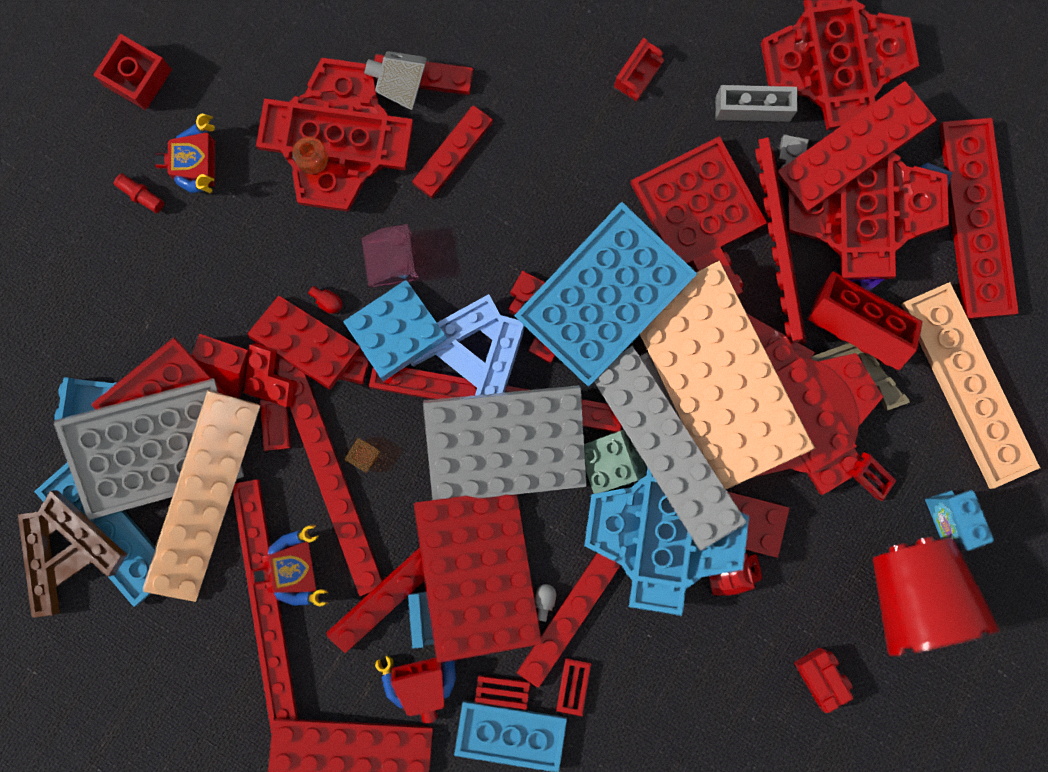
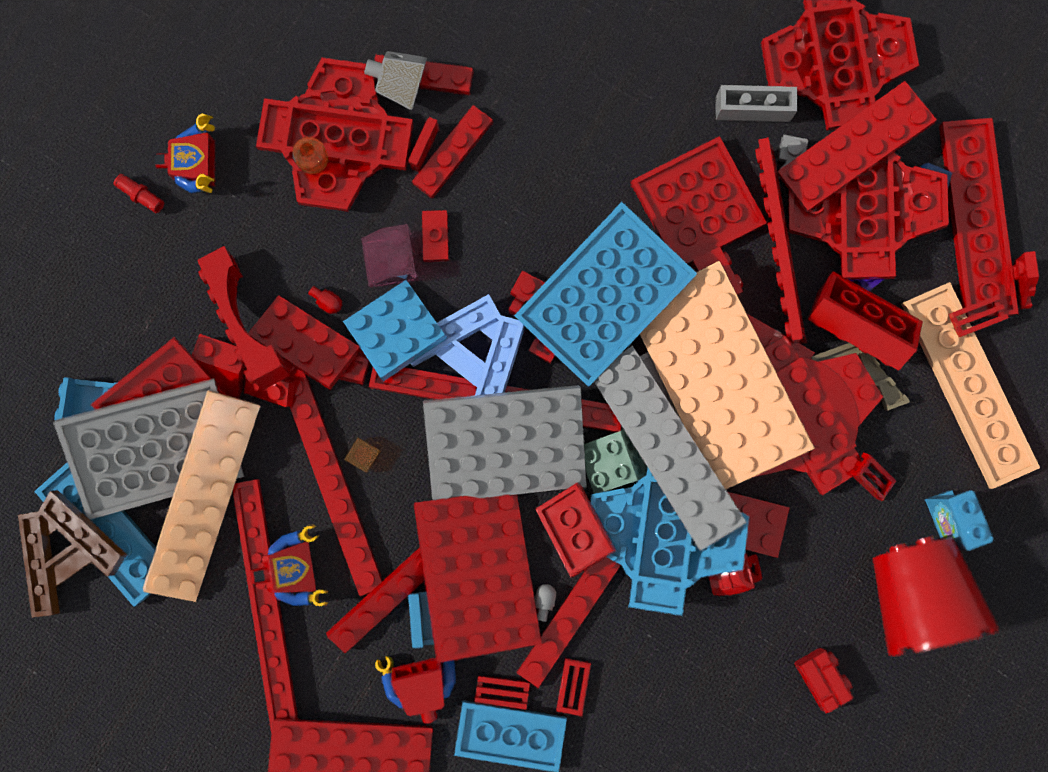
(132, 71): red brick -> none
(263, 363): none -> red arch
(275, 426): red tile -> none
(423, 144): none -> red tile
(435, 236): none -> red plate
(575, 530): none -> red tile
(639, 69): red hinge -> none
(997, 308): none -> red tile
(1026, 276): none -> red wing

